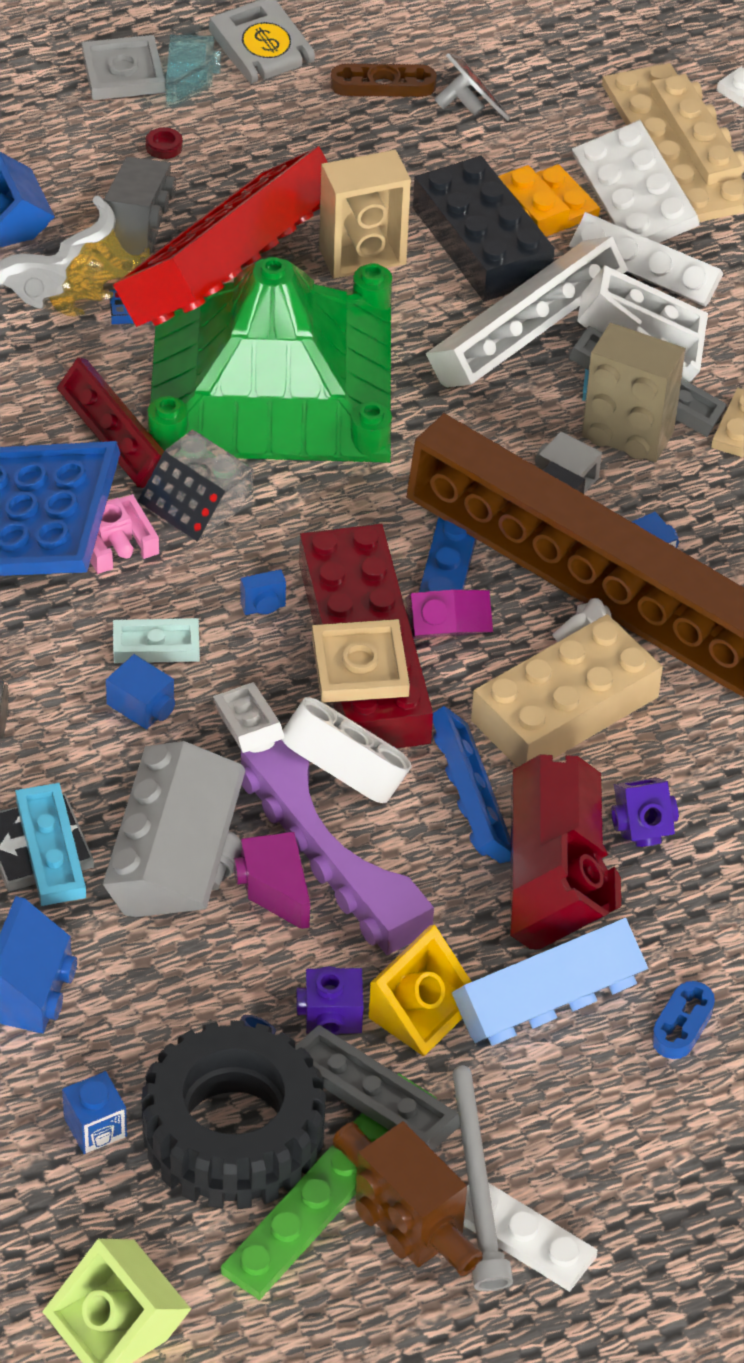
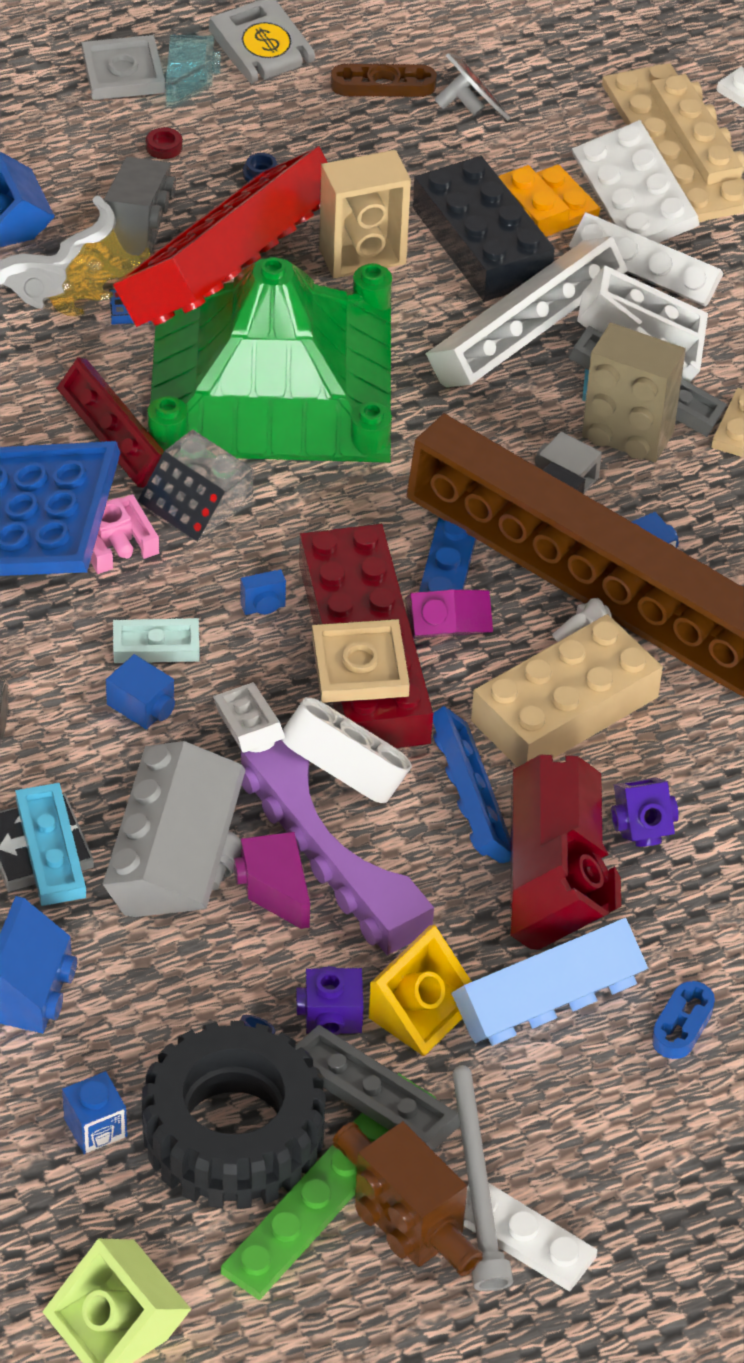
(256, 164): none -> dark blue plate

